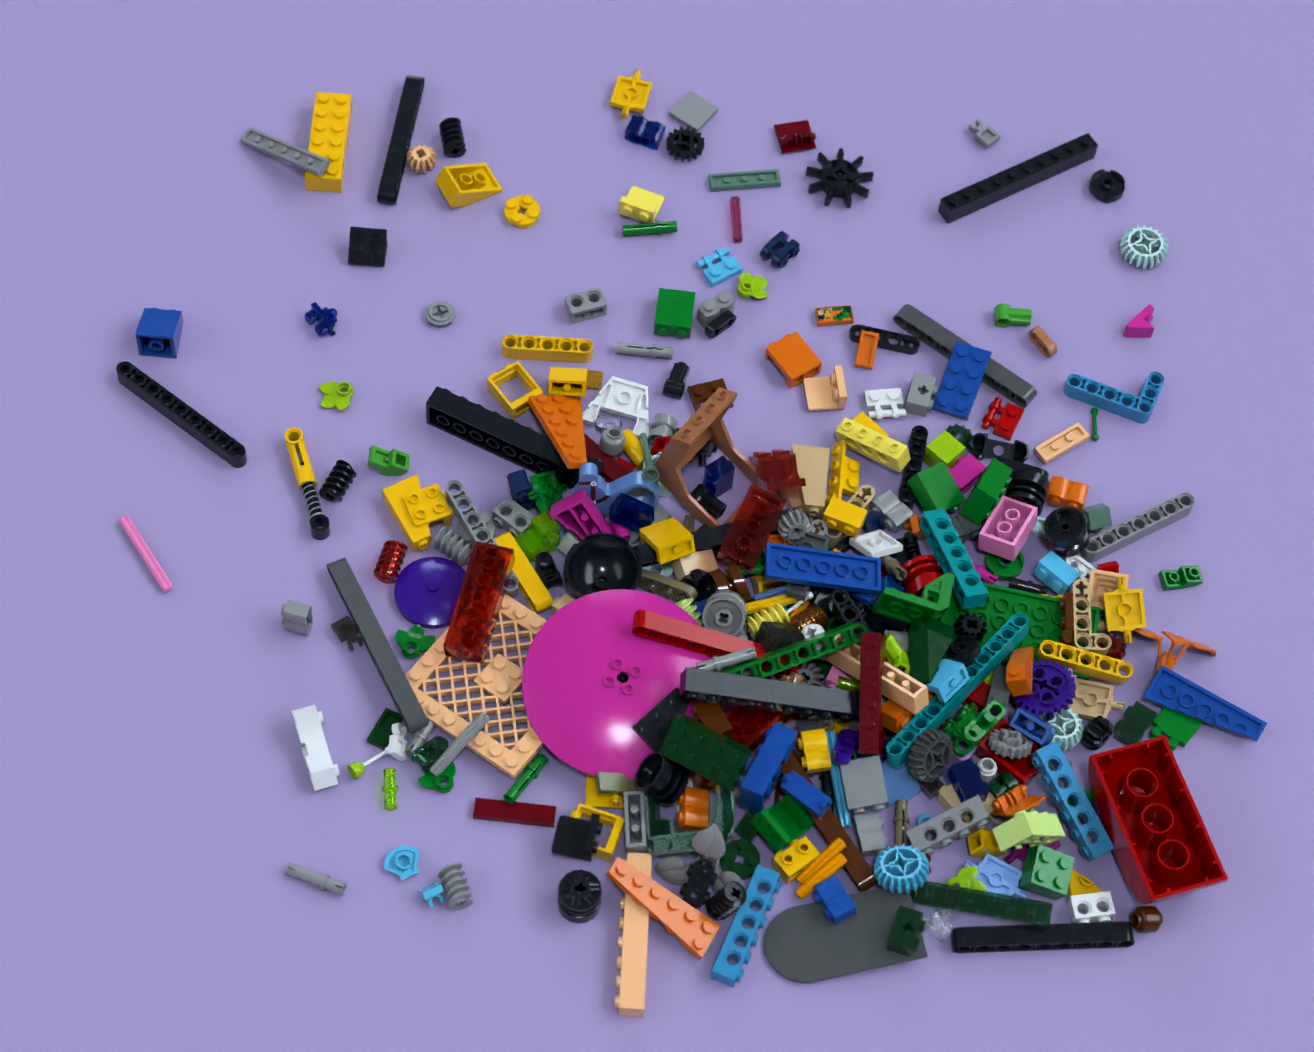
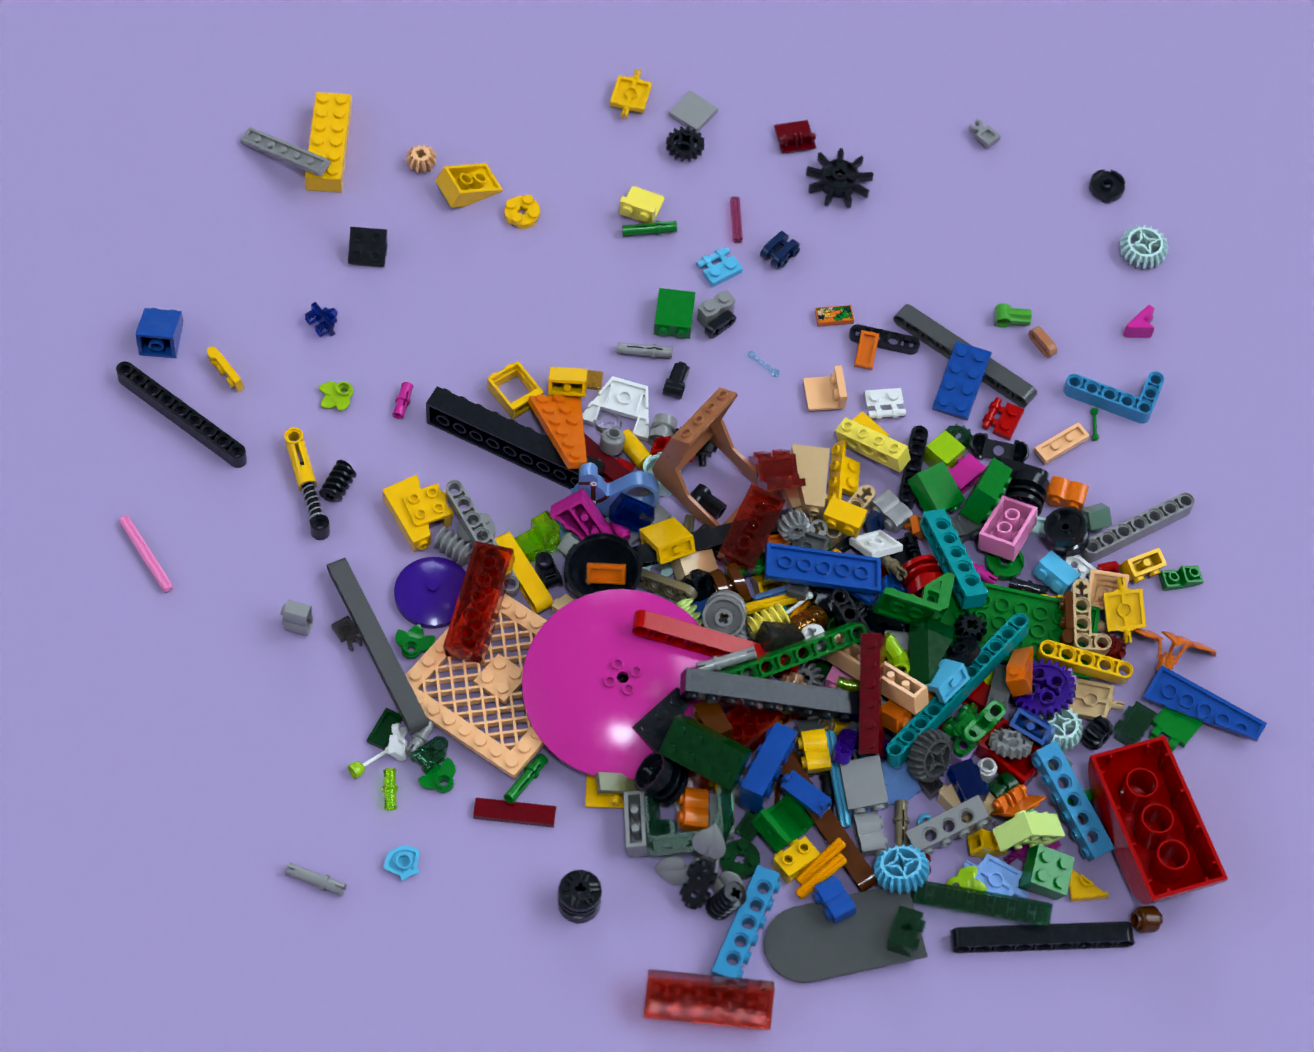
(225, 368): none -> yellow hinge
(315, 750): white brick -> none
(390, 463): bright green brick -> none
(390, 561): clear red piece -> none
(400, 140): black beam -> none
(402, 400): none -> dark pink pin
(430, 892): medium azure tile -> none
(445, 309): light grey gear -> none
(452, 137): black piece -> none
(455, 886): light grey piece -> none
(459, 744): light grey axle -> none
(516, 516): light grey brick -> none
(519, 488): dark blue brick -> none
(546, 490): green plate -> none
(558, 348): yellow beam -> none
(577, 837): black bracket -> none
(590, 305): light grey brick -> none
(606, 573): none -> orange tile
(607, 819): yellow window -> none
(634, 947): light nougat brick -> none
(645, 132): clear blue brick -> none
(650, 472): sand green piece -> none
(678, 917): orange wing -> none
(702, 392): reddish brown plate -> none
(709, 999): none -> clear red brick
(719, 476): clear blue brick -> none
(744, 180): sand green tile -> none
(752, 286): lime plate -> none
(775, 372): none -> clear light blue hinge
(794, 359): orange panel -> none
(920, 394): light grey brick -> none
(938, 923): clear piece -> none
(1017, 178): black brick -> none
(1089, 904): white brick -> none
(1142, 565): none -> yellow brick

